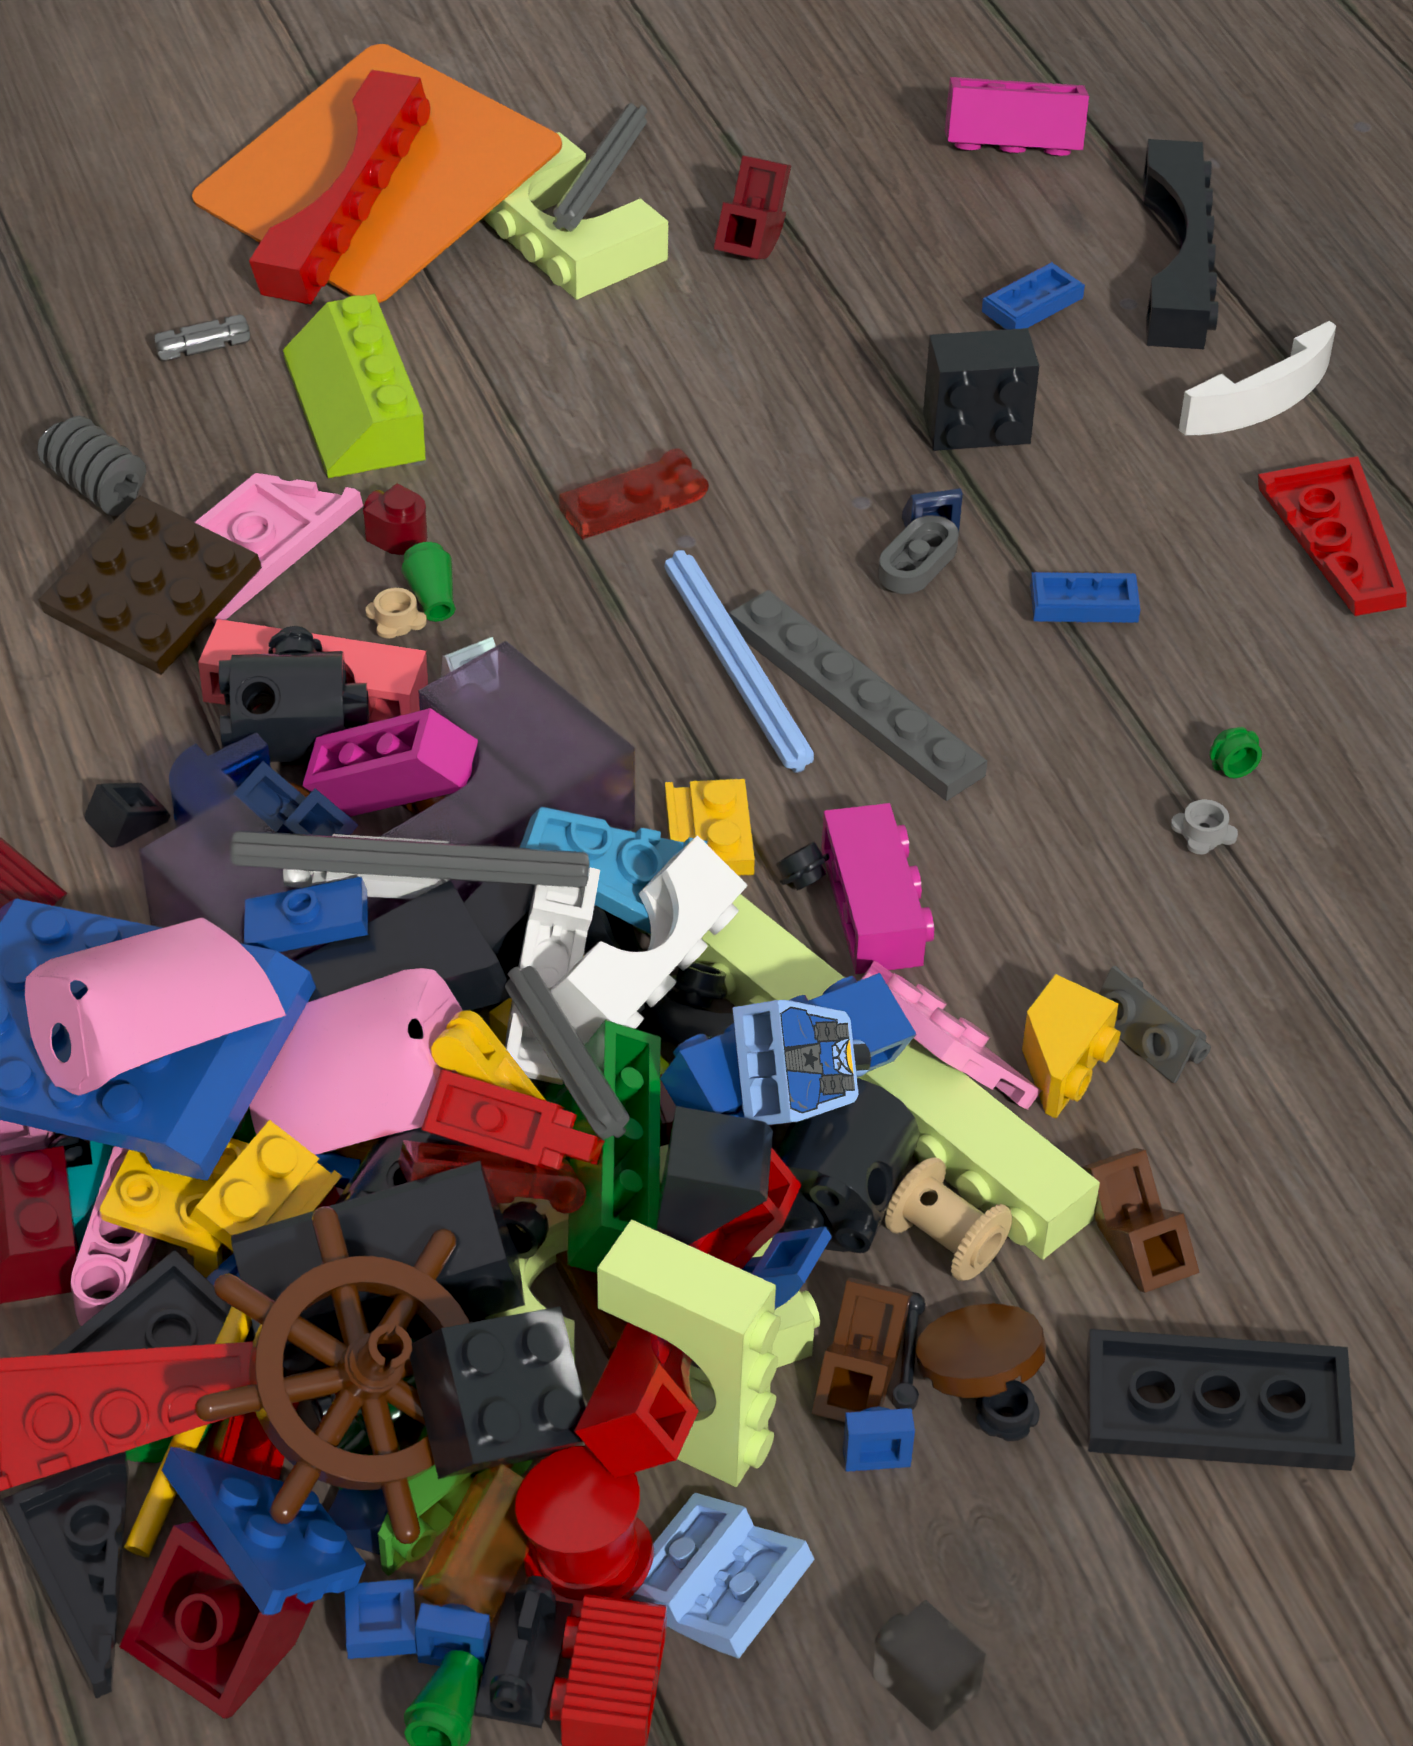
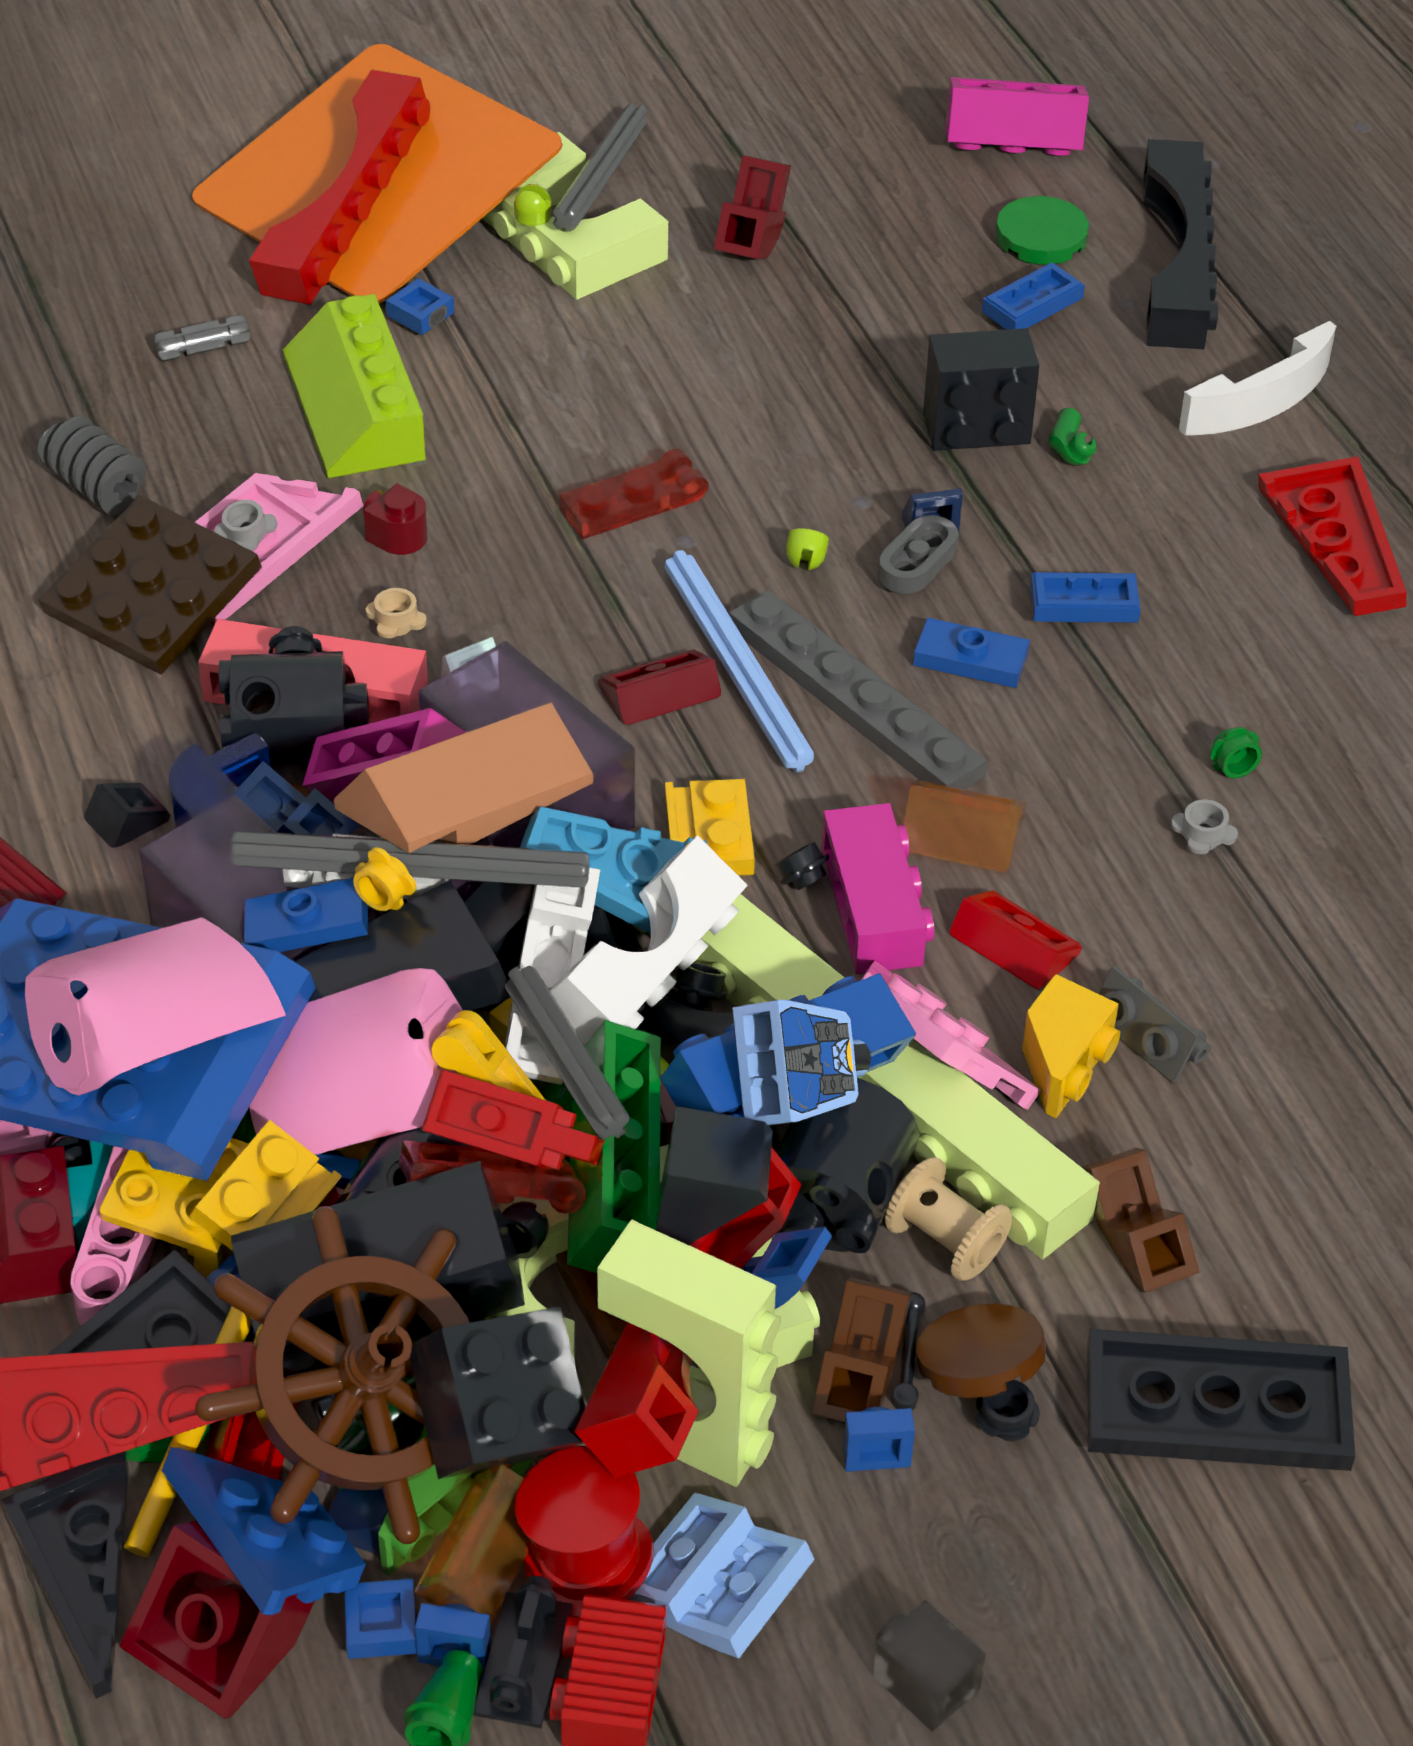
(246, 523): none -> light grey plate
(383, 881): none -> yellow plate
(420, 306): none -> blue plate
(430, 577): green cone -> none
(469, 782): none -> nougat slope
(533, 205): none -> lime hinge
(661, 686): none -> dark red slope
(806, 546): none -> lime hinge
(962, 825): none -> clear orange panel
(971, 652): none -> blue plate
(1013, 938): none -> red slope
(1042, 229): none -> green tile
(1068, 441): none -> green arm

